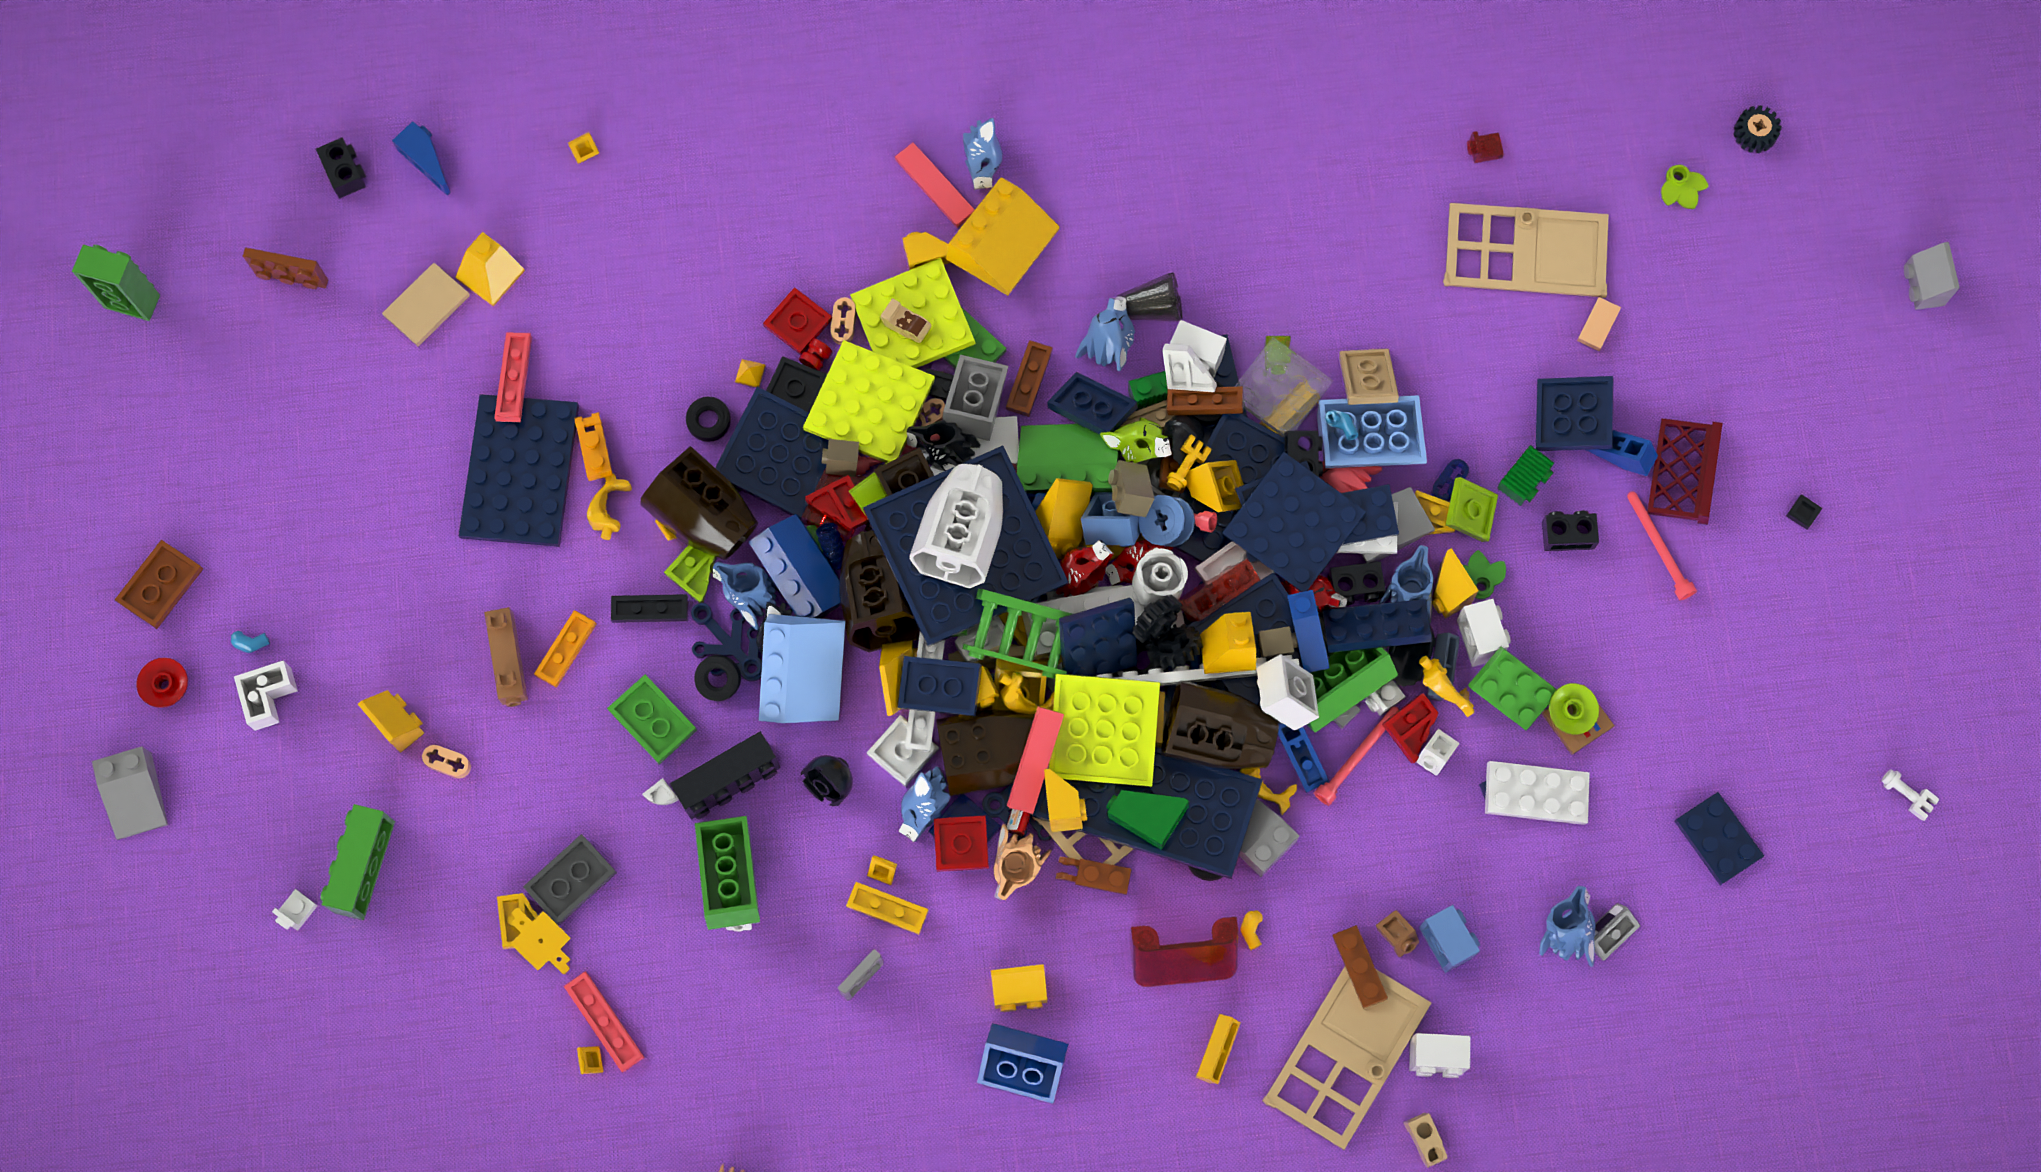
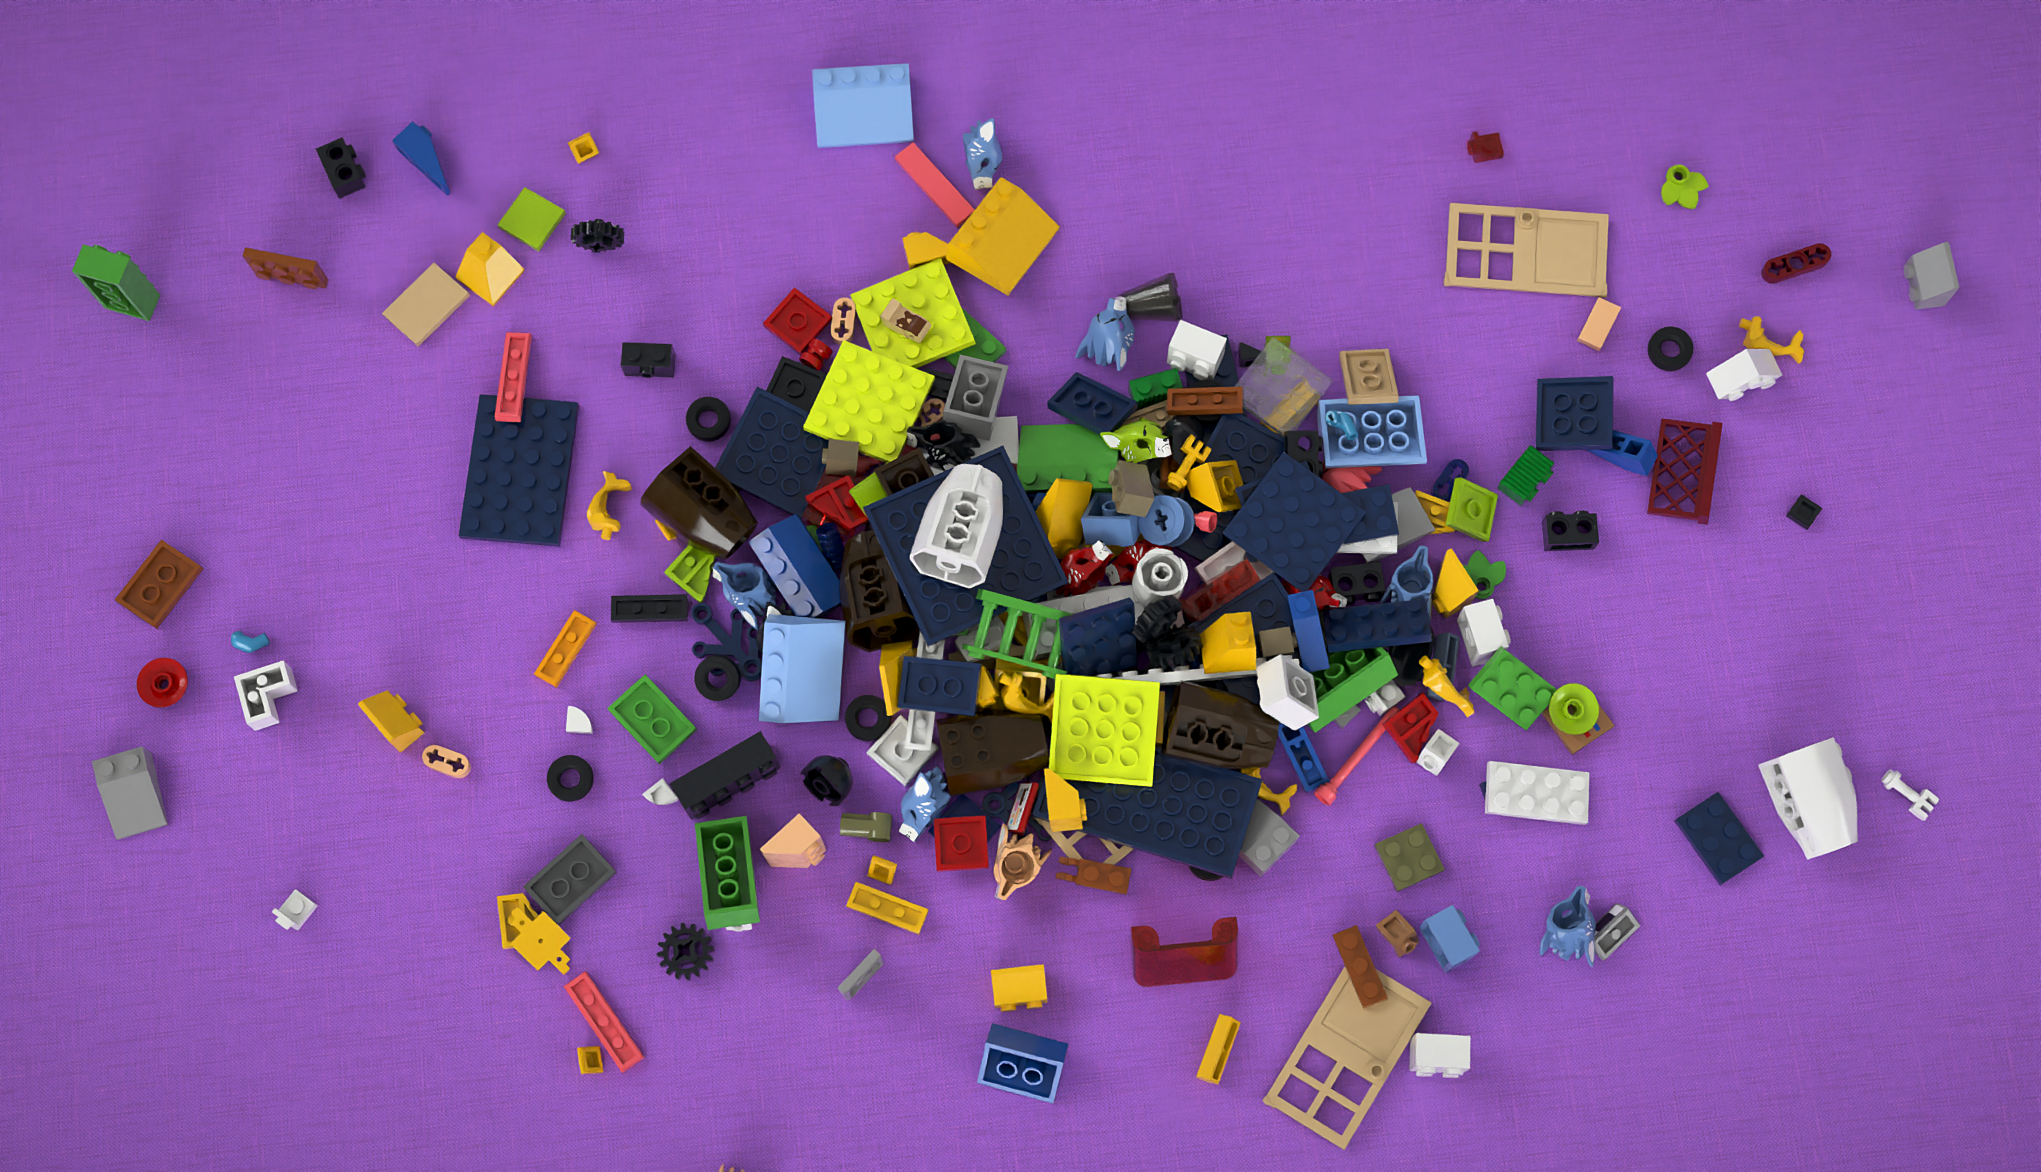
(357, 862): bright green brick -> none
(506, 657): medium nougat brick -> none
(531, 219): none -> lime tile
(578, 721): none -> white tile
(581, 789): none -> black tyre
(594, 447): light orange plate -> none
(597, 235): none -> black gear
(648, 359): none -> black brick
(678, 960): none -> black gear
(750, 373): yellow slope -> none
(794, 846): none -> light nougat slope
(853, 711): none -> black tyre
(863, 105): none -> light blue slope
(874, 826): none -> olive piece
(1029, 378): dark orange plate -> none
(1035, 760): coral tile -> none
(1147, 815): green slope -> none
(1186, 370): white wing -> none
(1247, 354): none -> black slope
(1249, 926): yellow arm -> none
(1409, 857): none -> olive plate
(1426, 1139): tan leg -> none
(1670, 334): none -> black tyre
(1683, 587): coral piece -> none
(1745, 370): none -> white brick
(1753, 136): black wheel -> none
(1756, 340): none -> yellow animal
(1801, 254): none -> dark red beam
(1814, 797): none -> white animal

